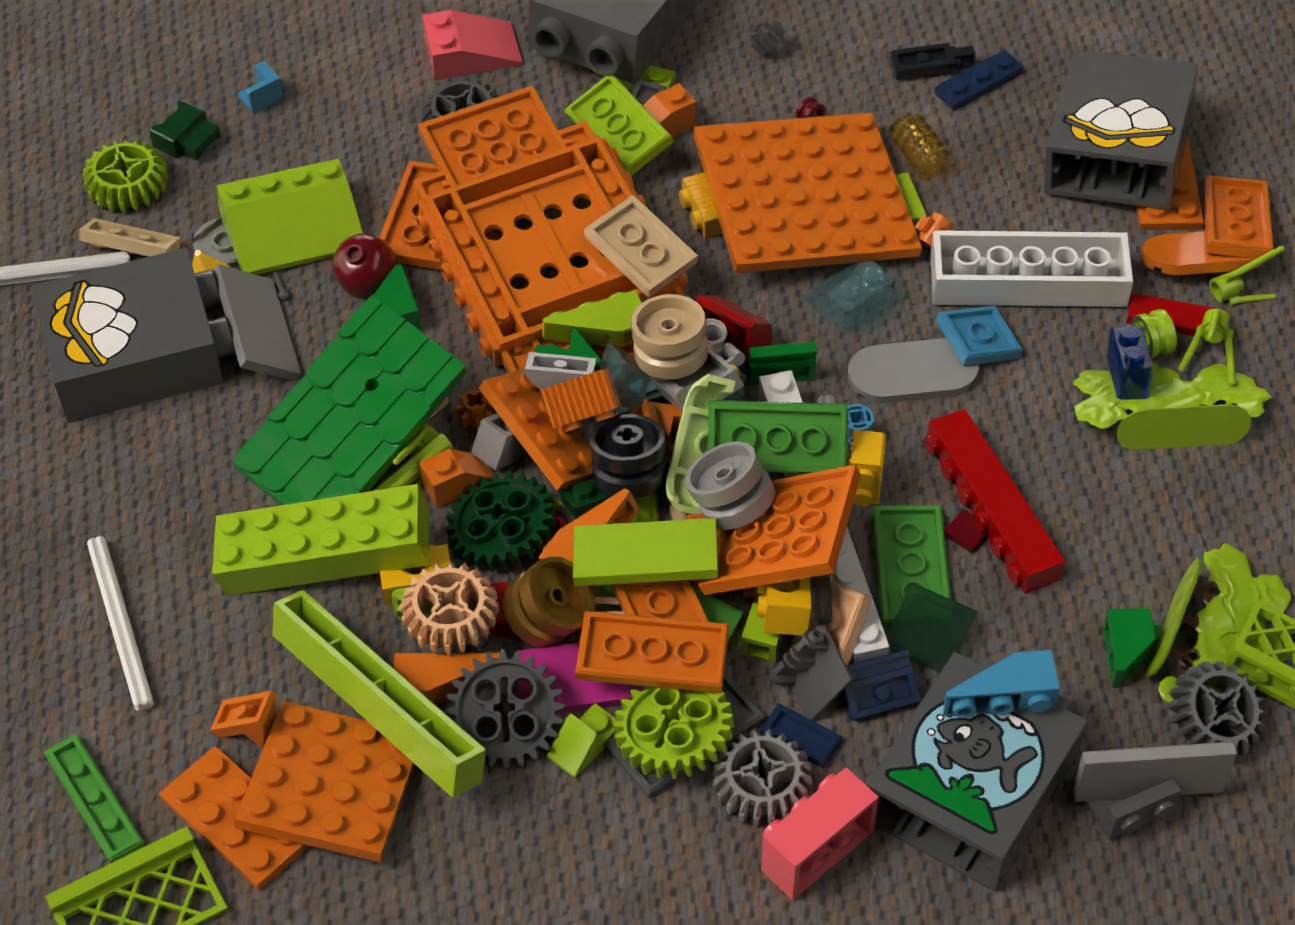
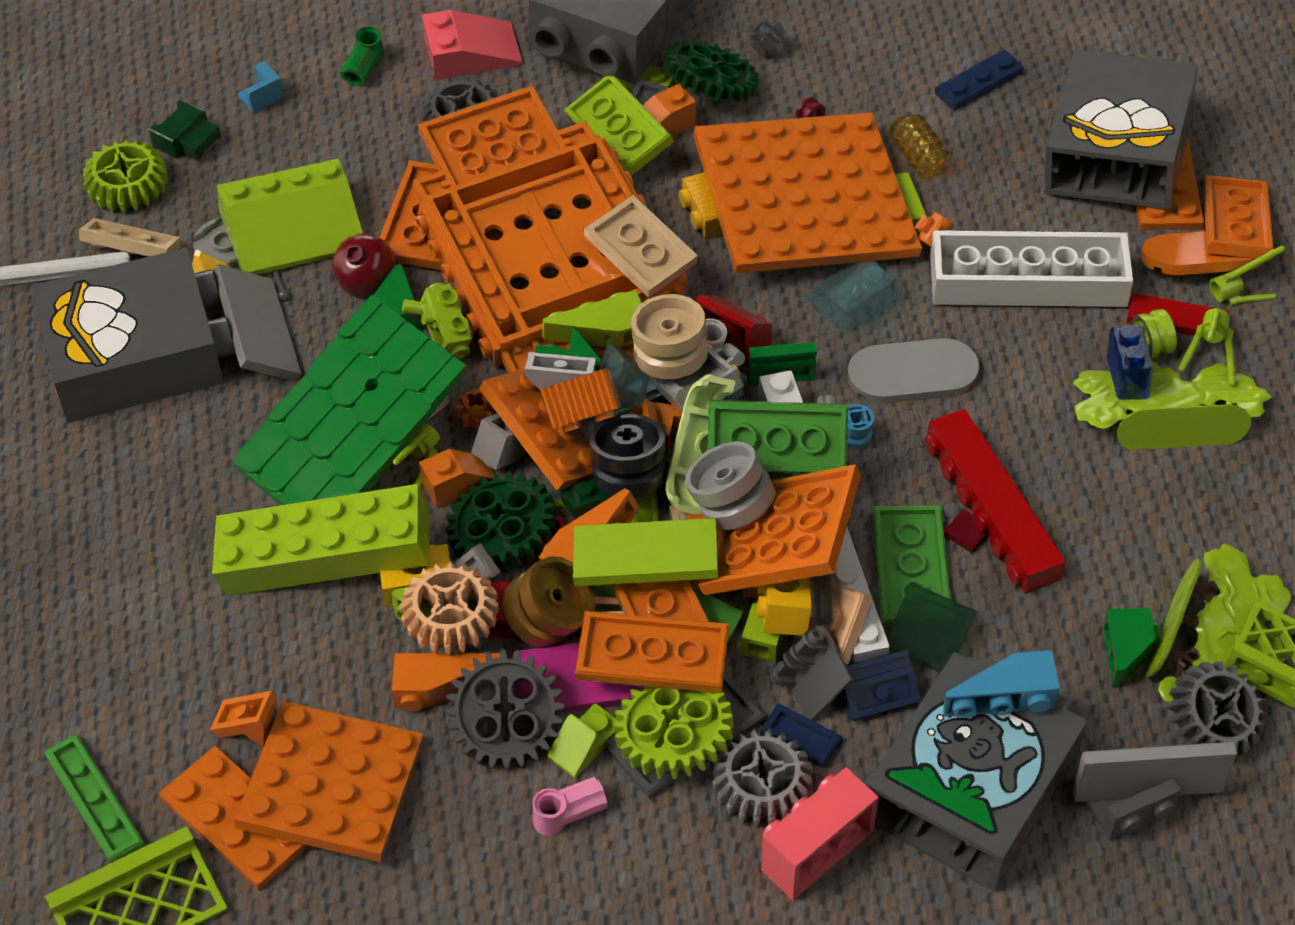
(120, 624): white axle -> none
(364, 56): none -> green piece
(379, 693): lime brick -> none
(410, 469): lime axle -> none
(443, 316): none -> lime brick
(478, 558): none -> light grey tile
(569, 803): none -> bright pink piece
(711, 70): none -> dark green gear
(868, 454): yellow brick -> none
(930, 60): black hinge -> none
(979, 335): dark azure tile -> none

